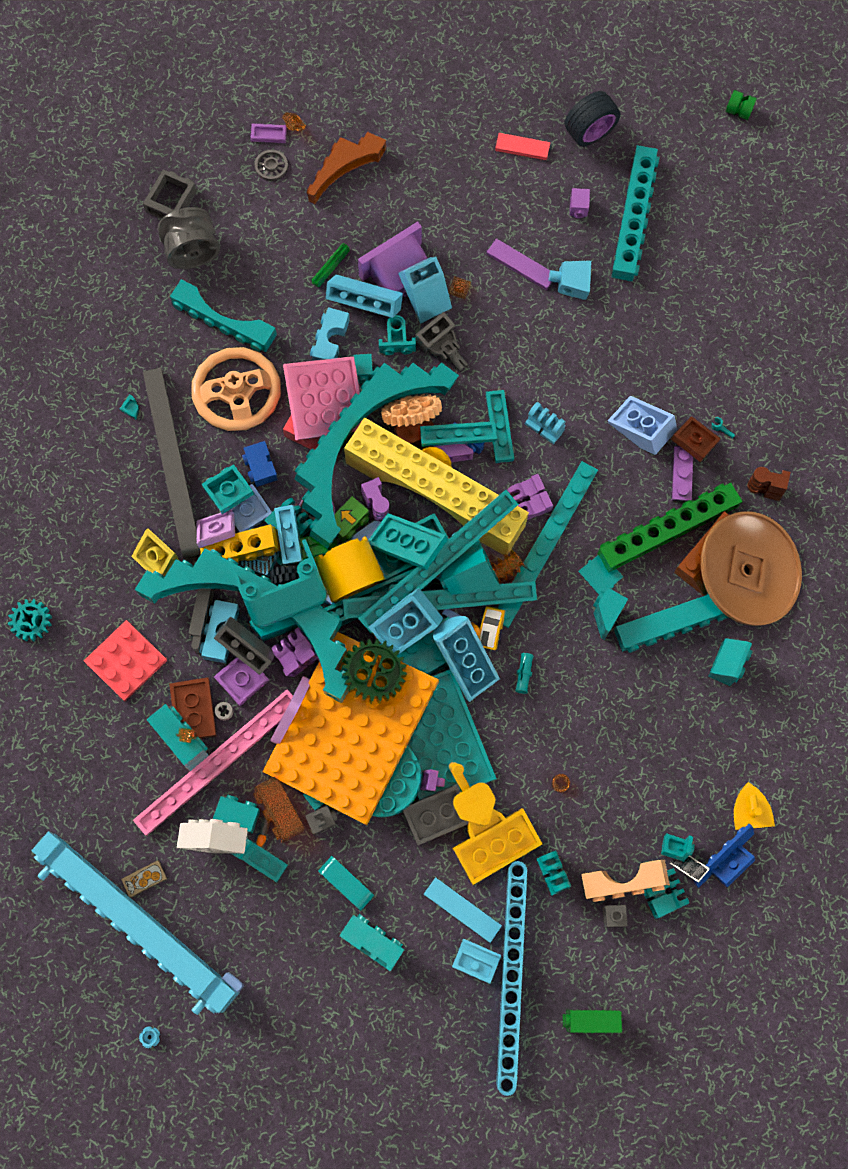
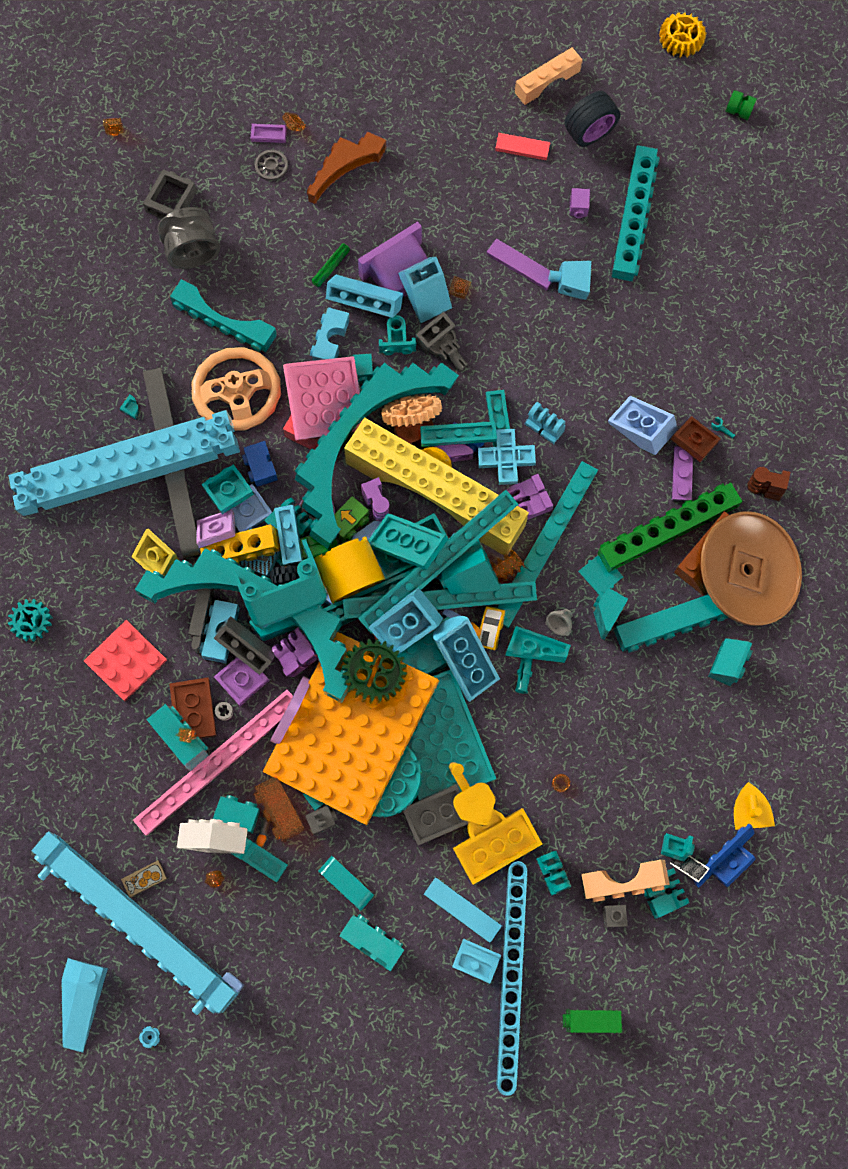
(80, 997): none -> medium azure wedge
(113, 126): none -> clear orange plate
(124, 463): none -> medium azure brick
(214, 878): none -> clear orange plate
(431, 781): medium lavender tile -> none
(506, 456): none -> medium azure plate
(535, 82): none -> light nougat arch
(536, 646): none -> teal wing
(561, 621): none -> light grey piece
(681, 40): none -> yellow gear

